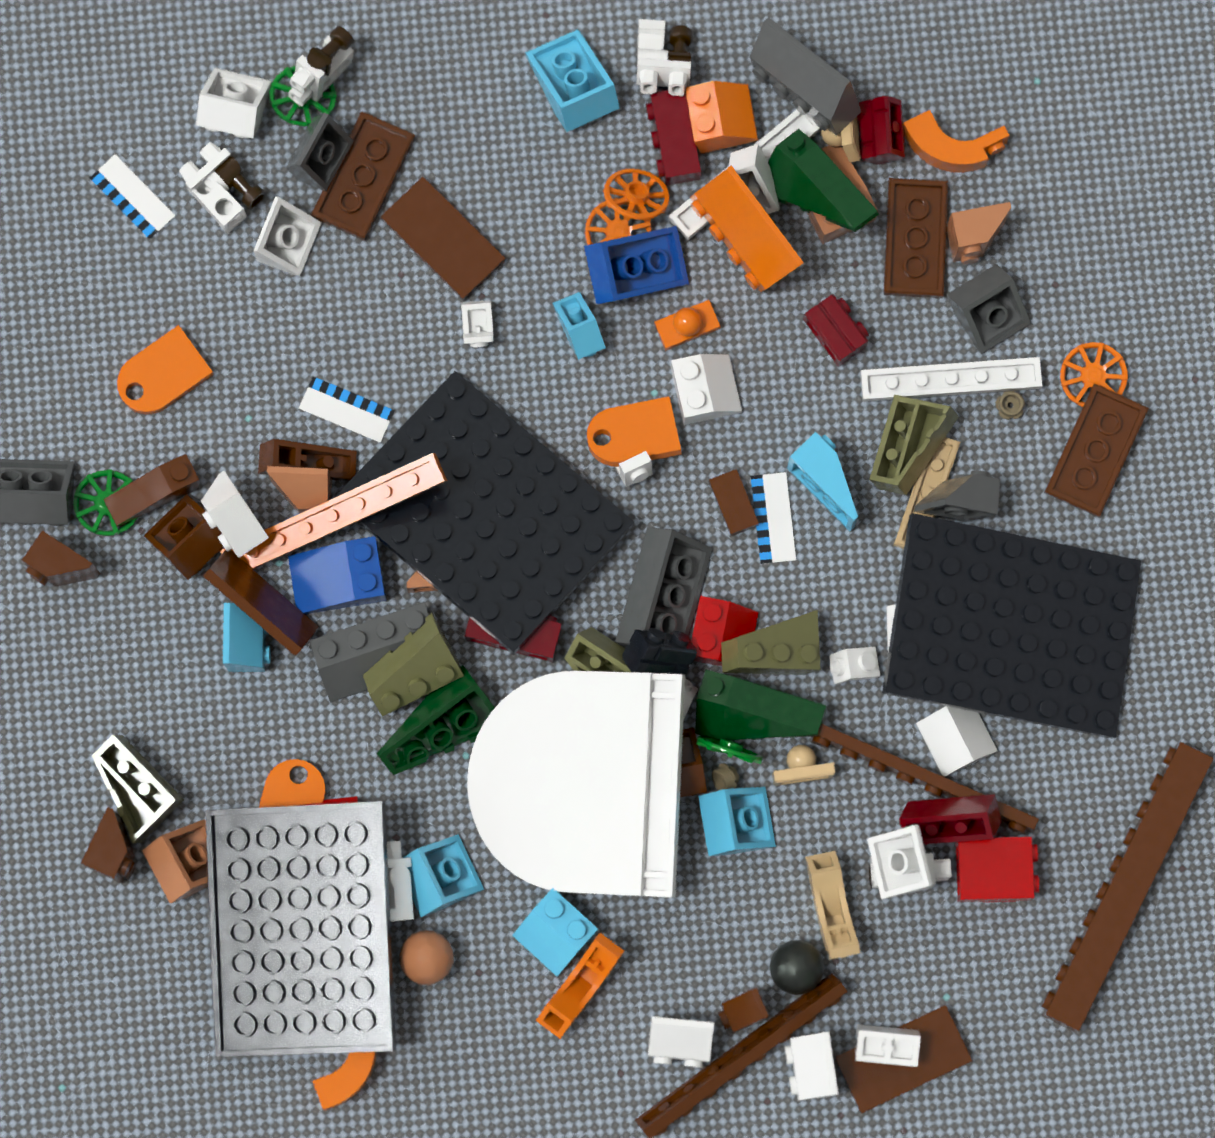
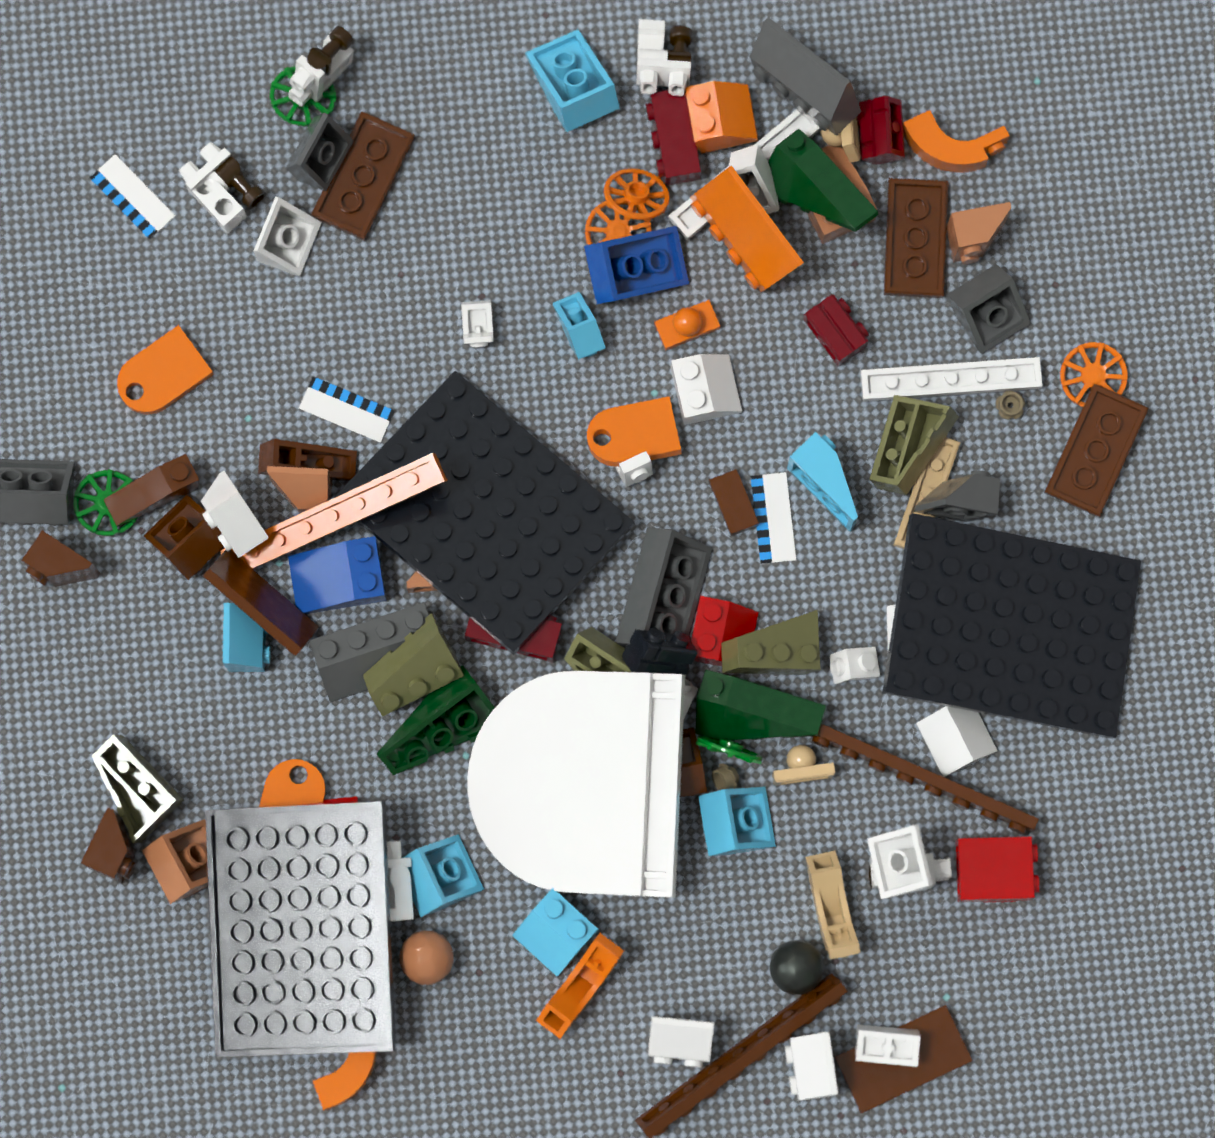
(232, 103): white slope -> none
(443, 238): reddish brown tile -> none
(743, 1011): reddish brown slope -> none
(953, 818): dark red brick -> none
(1127, 887): reddish brown brick -> none

